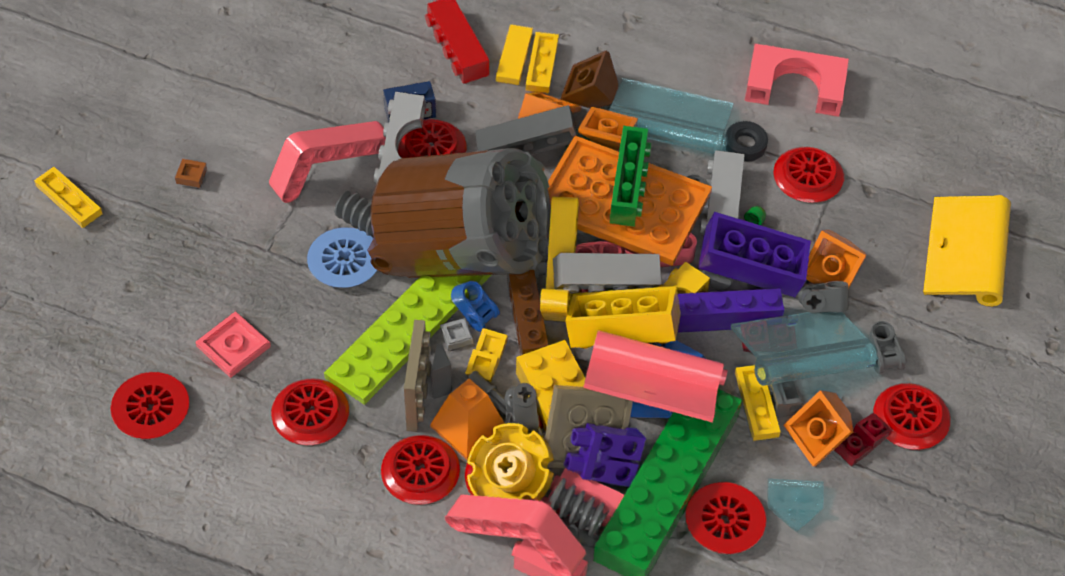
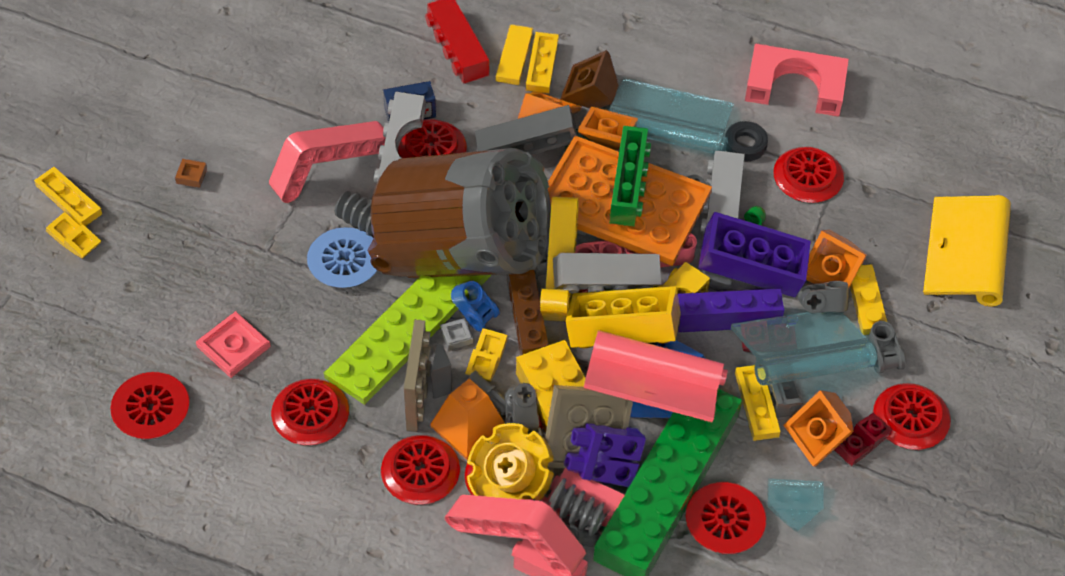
(73, 236): none -> yellow slope
(867, 299): none -> yellow plate

